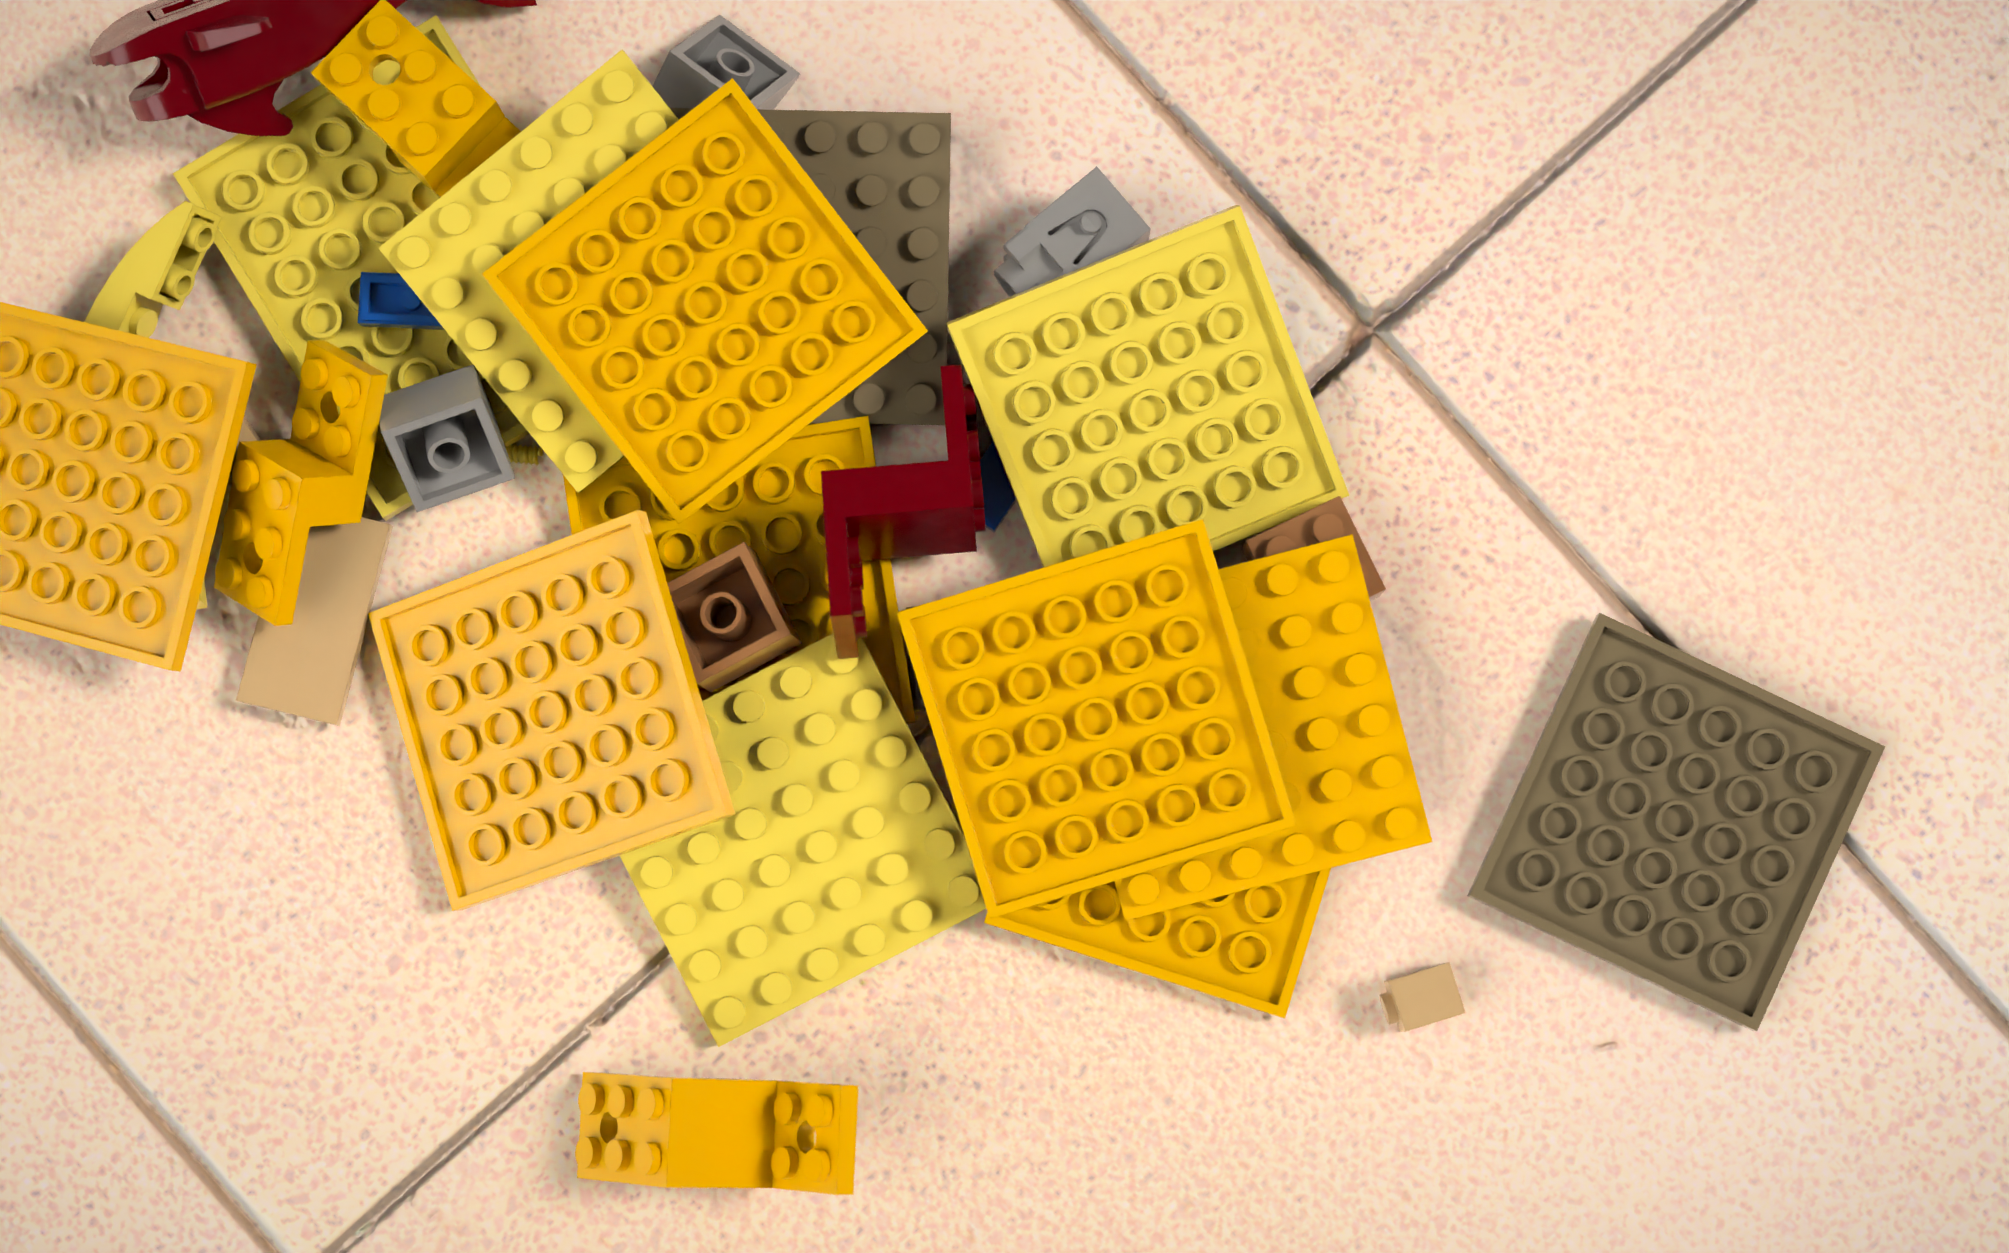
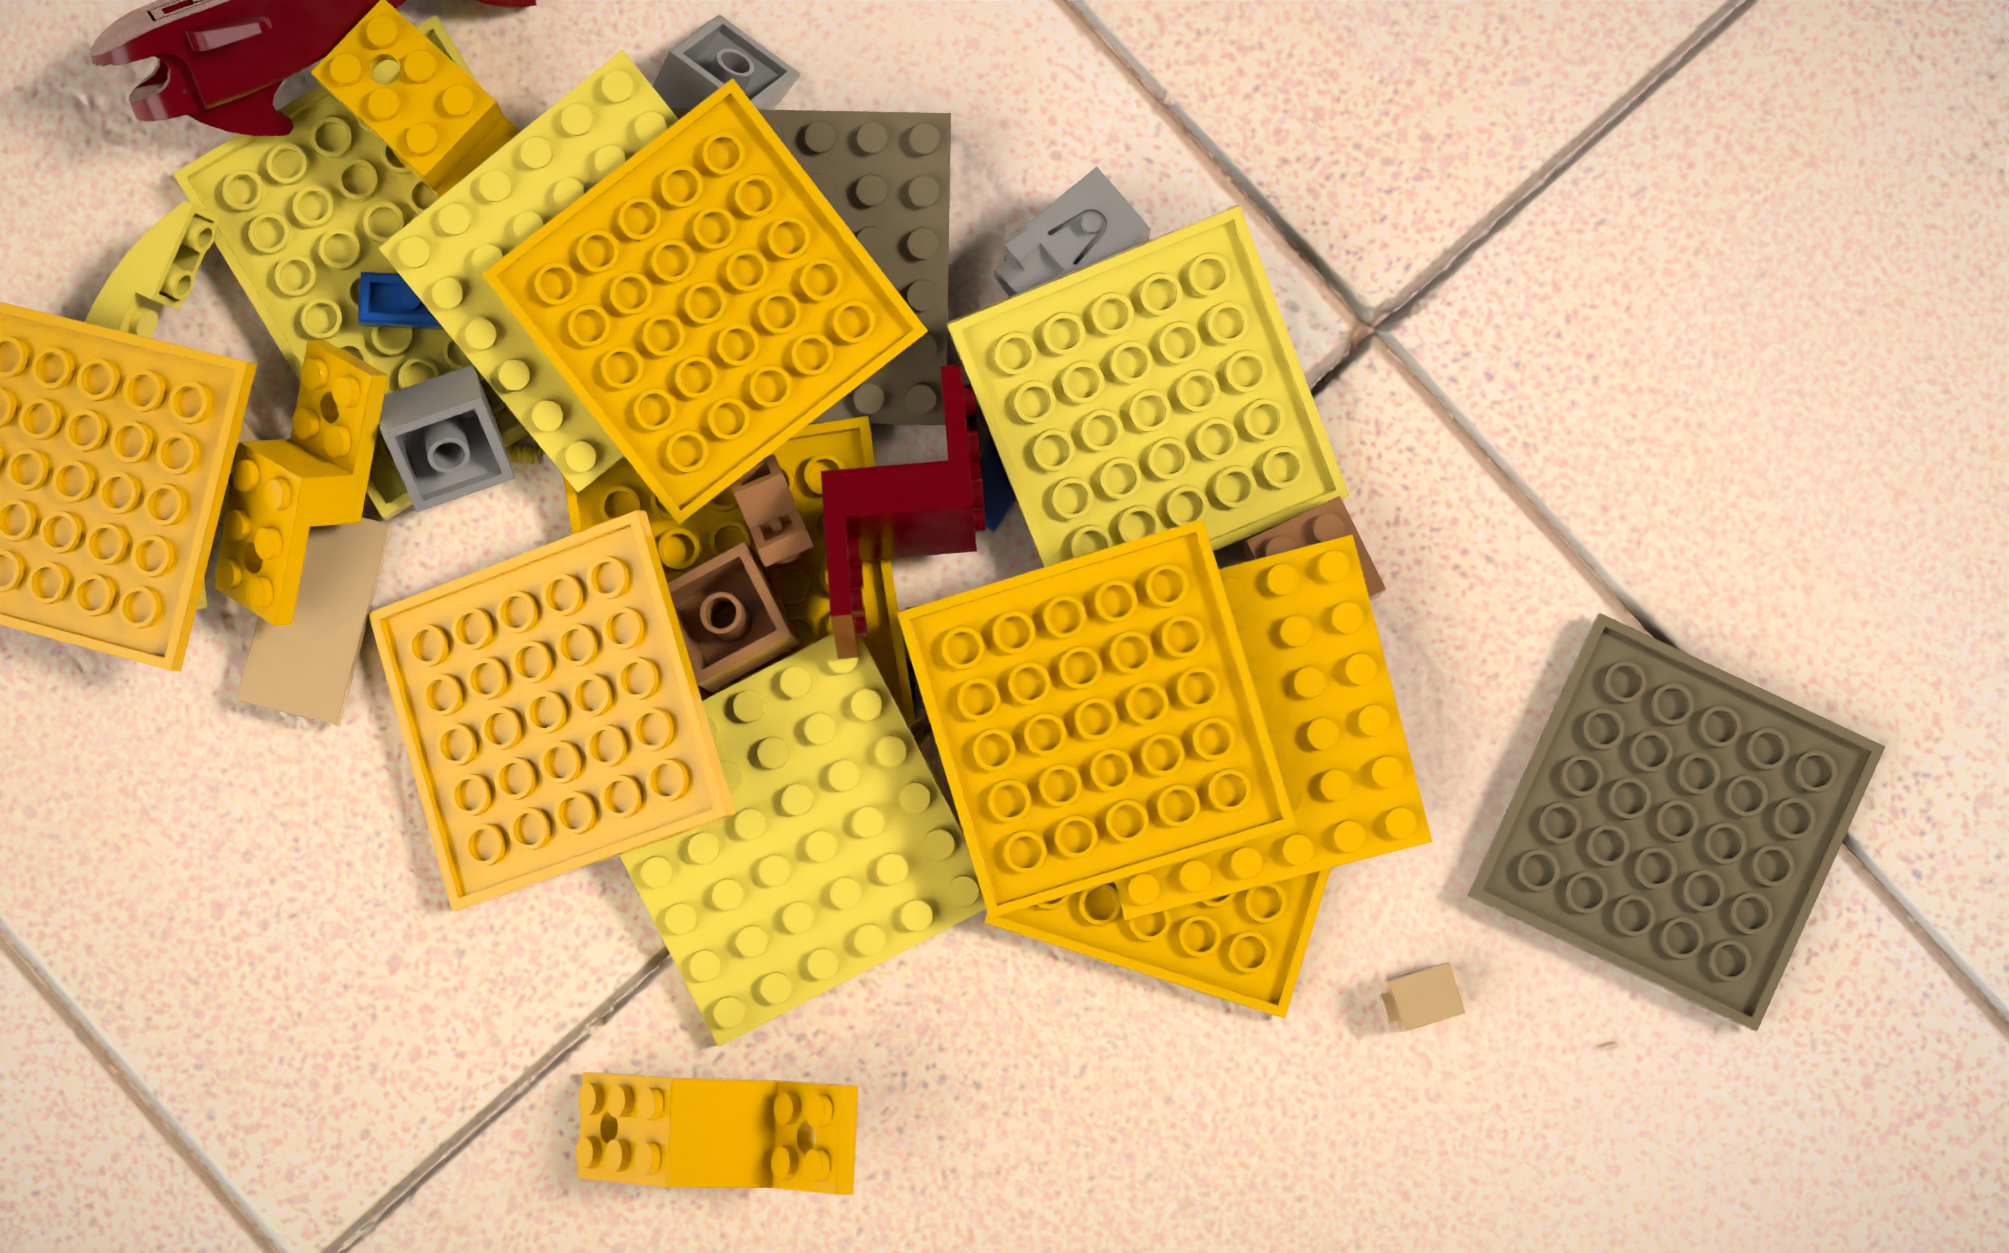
(771, 513): none -> medium nougat brick

